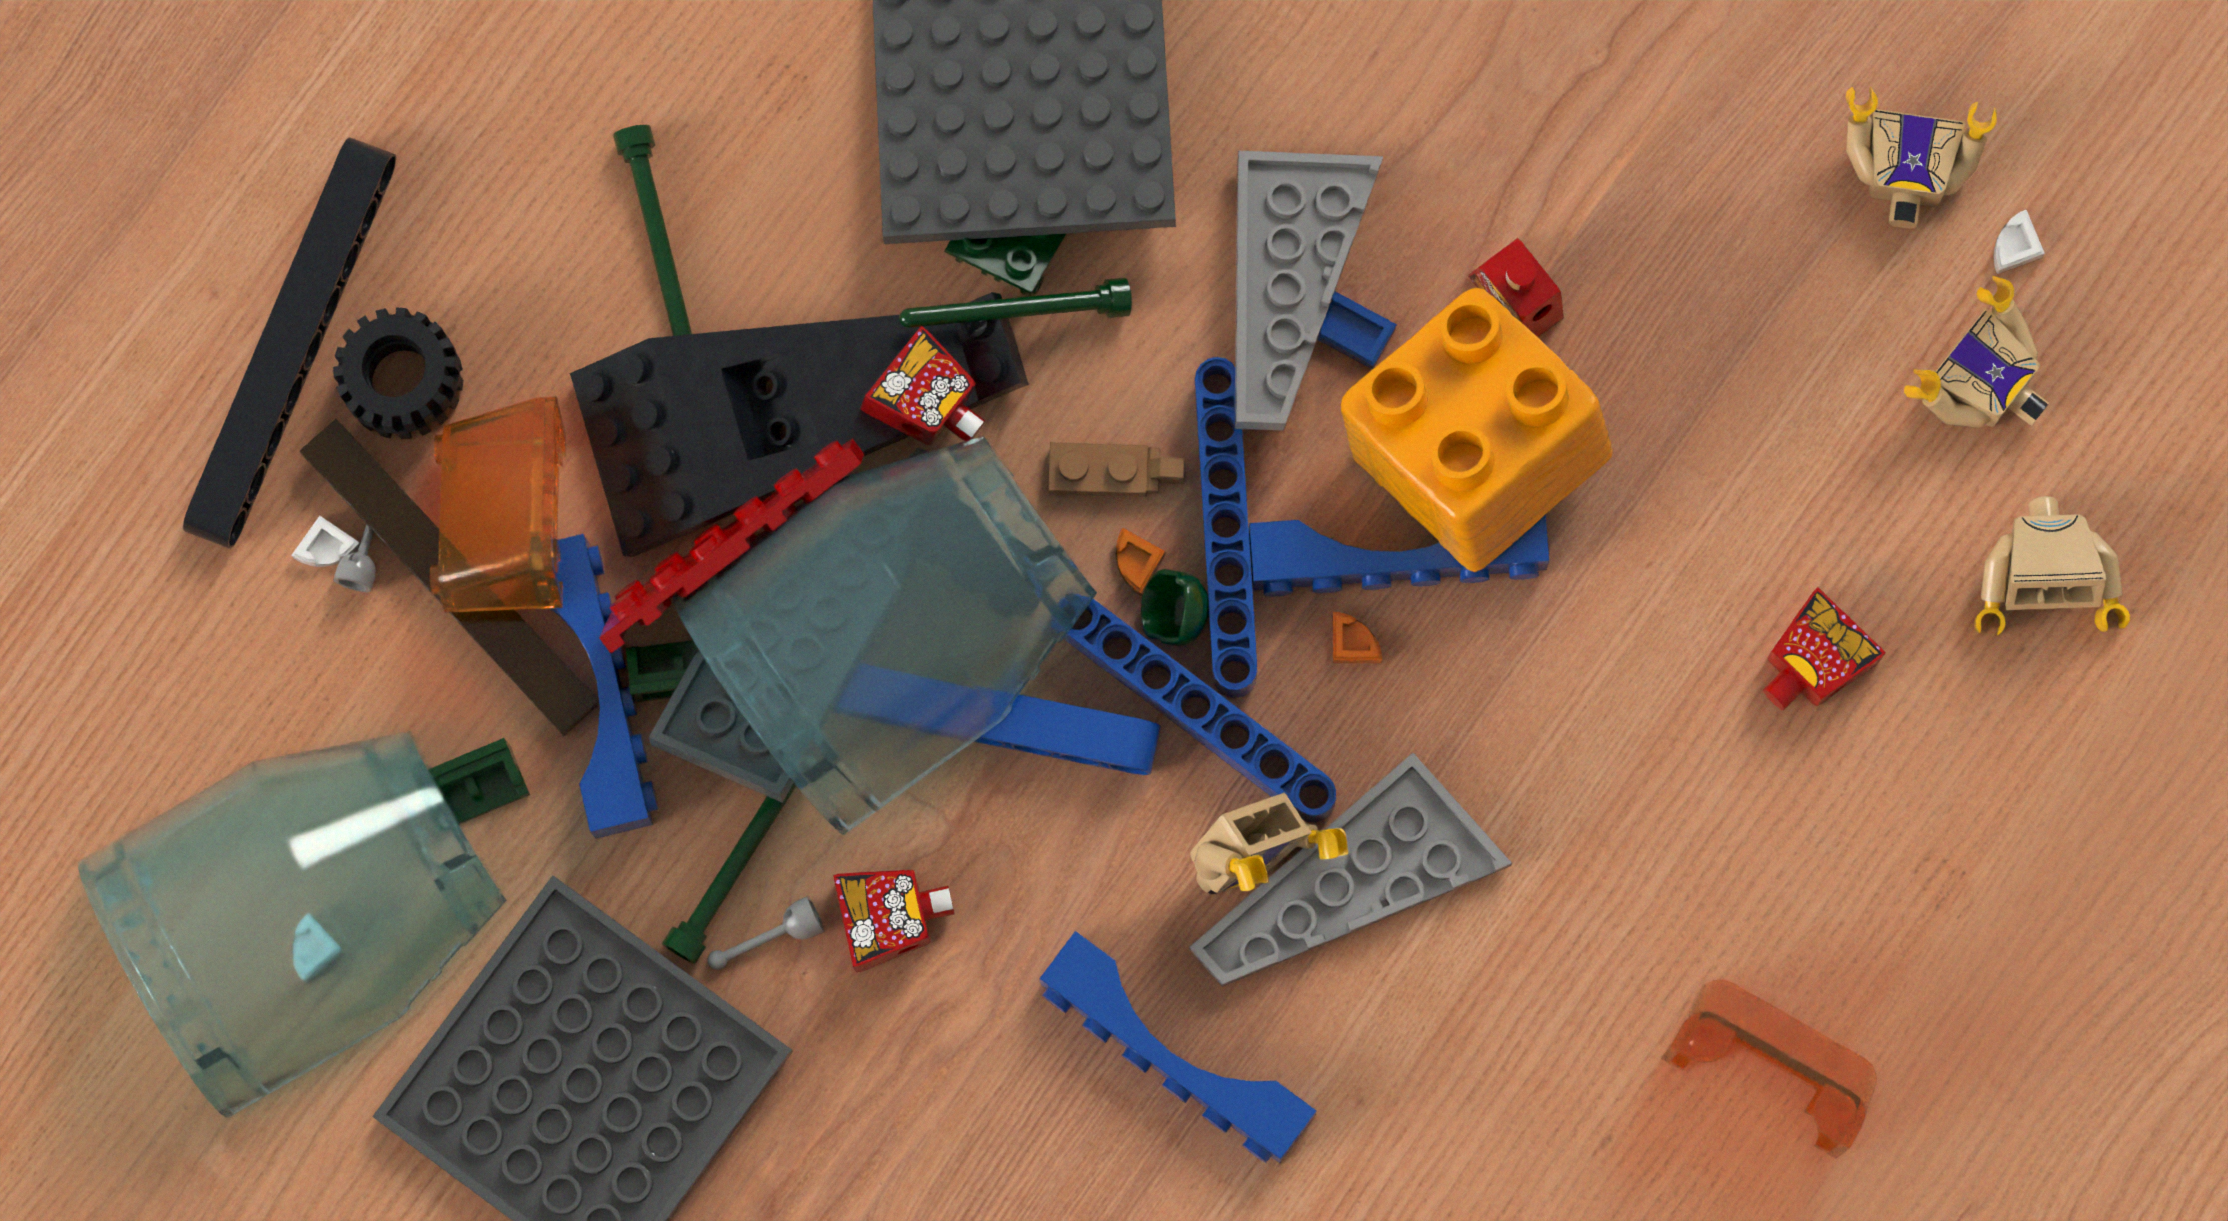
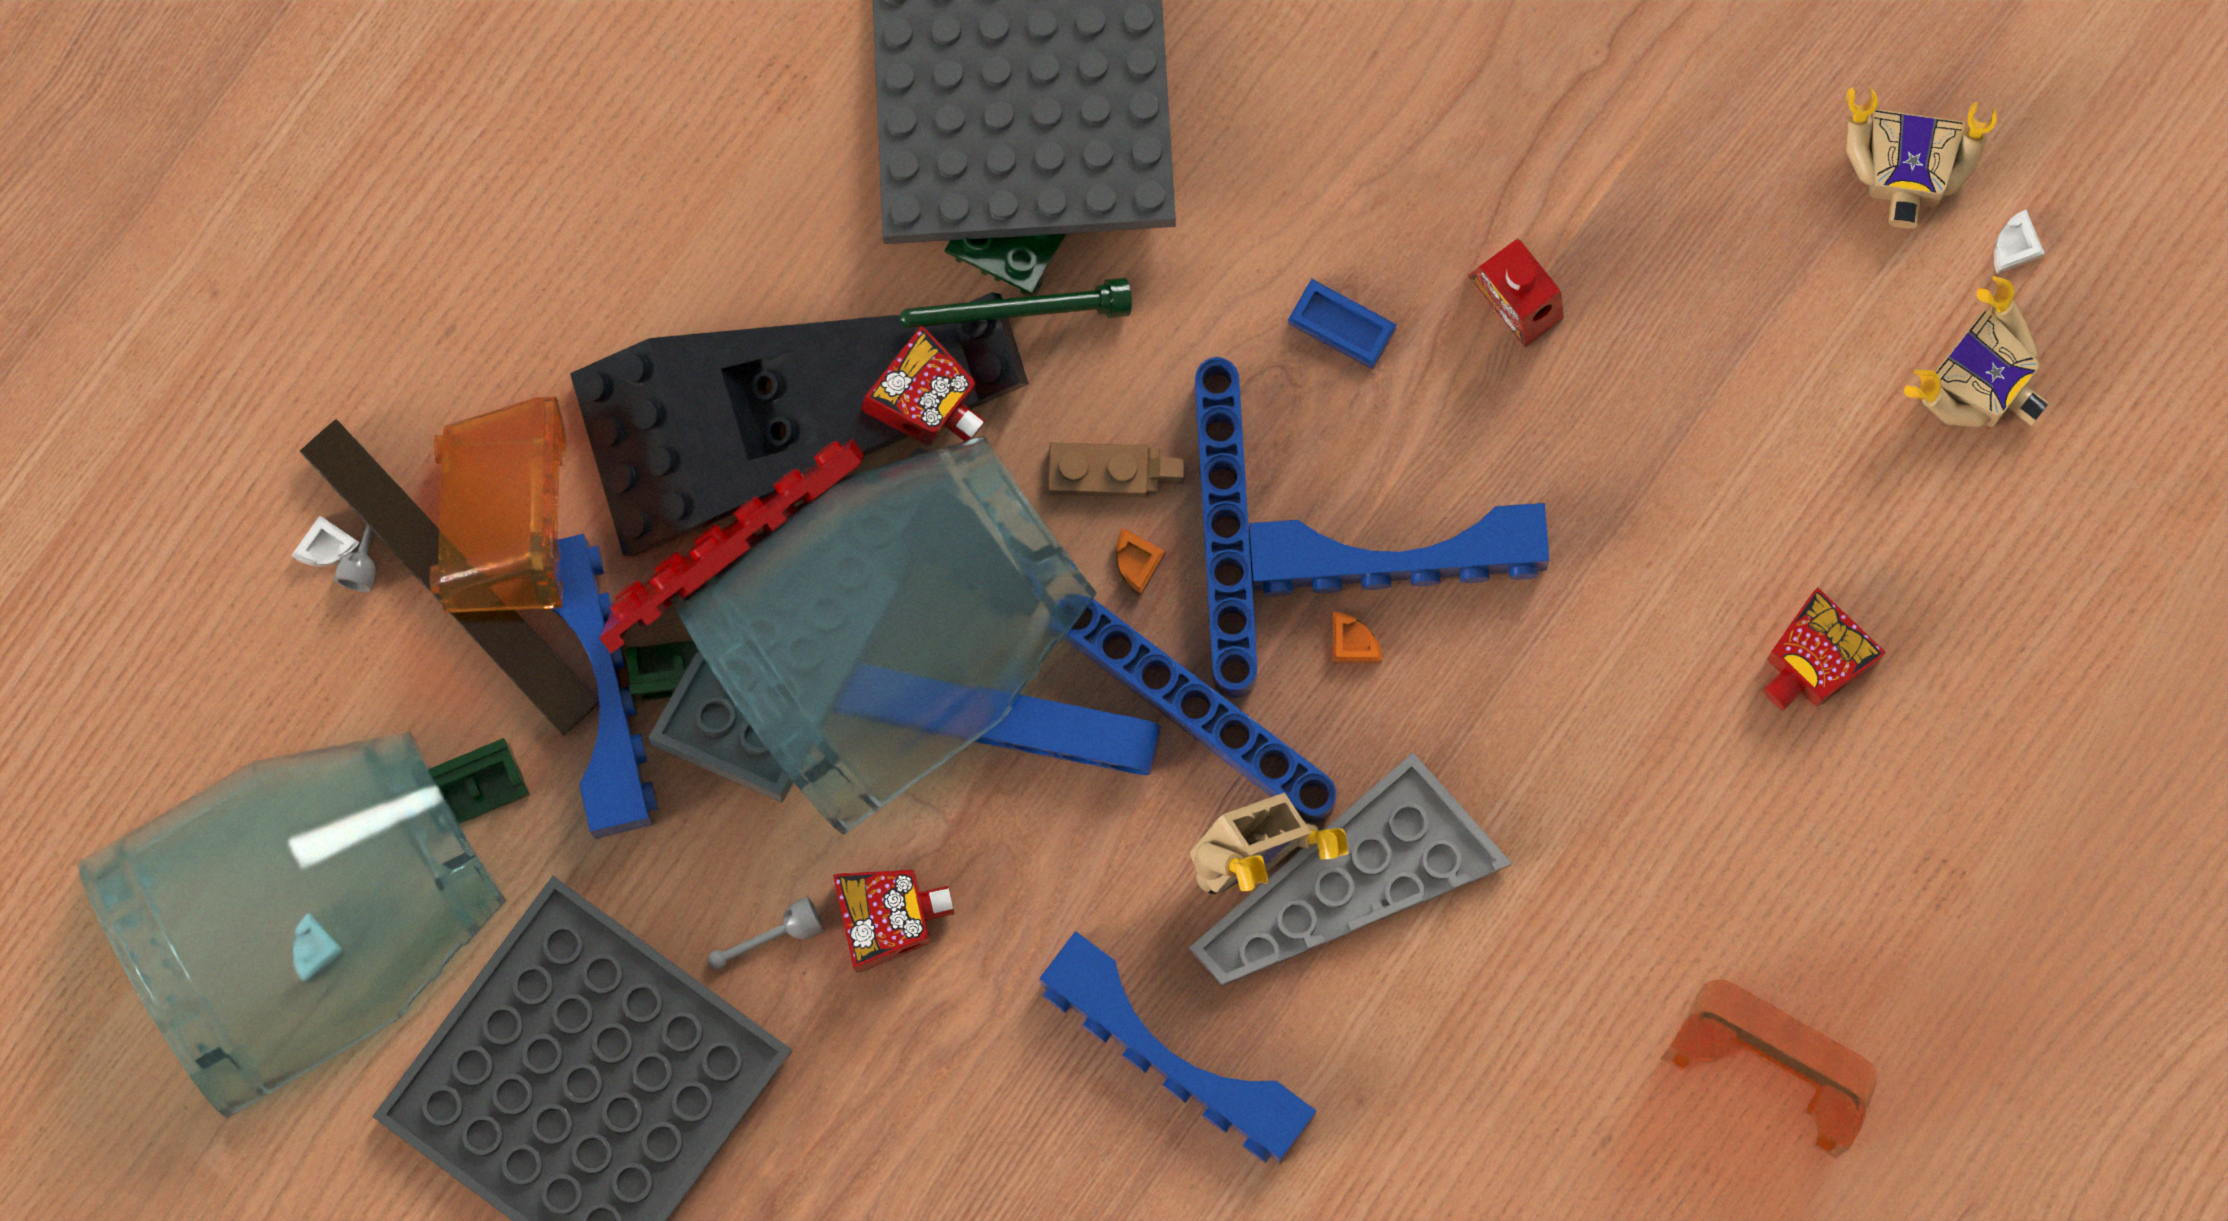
(289, 343): black beam -> none
(376, 341): black tyre -> none
(635, 146): dark green piece -> none
(689, 937): dark green piece -> none
(1174, 607): dark green hair -> none
(1291, 247): light grey wing -> none
(1476, 428): light orange brick -> none
(2052, 565): tan torso -> none

